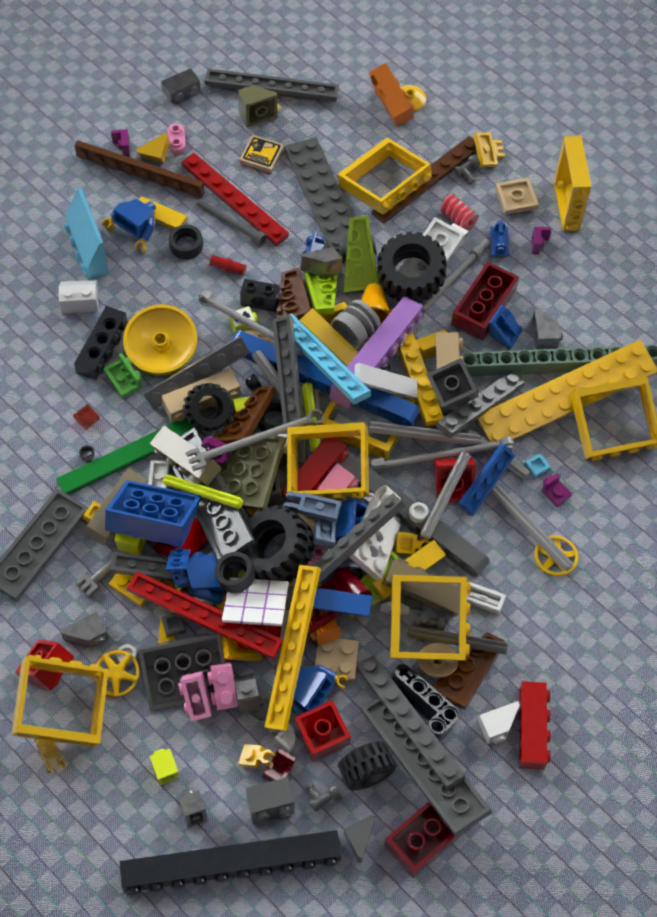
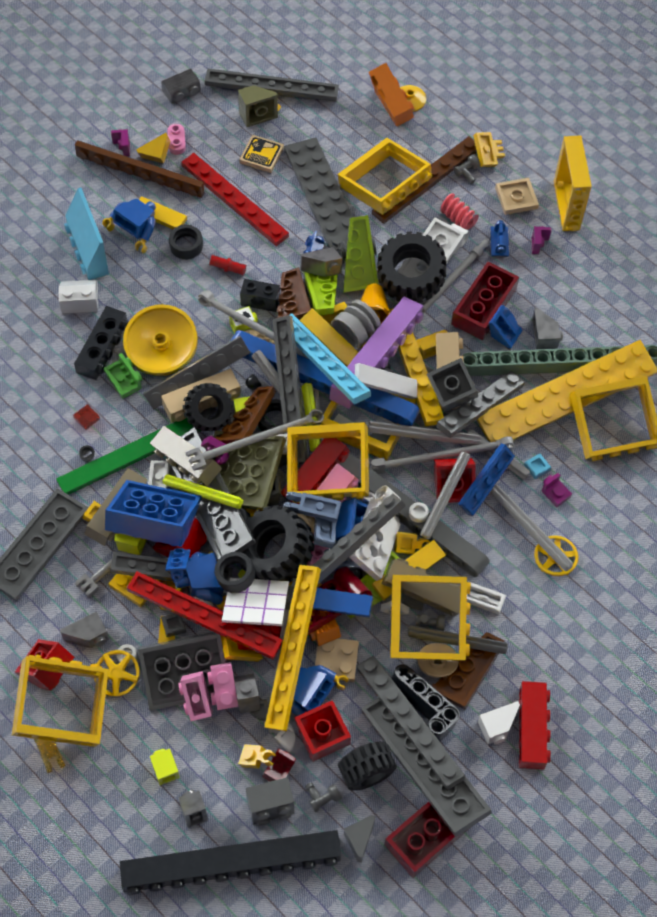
(258, 238): dark grey piece -> none

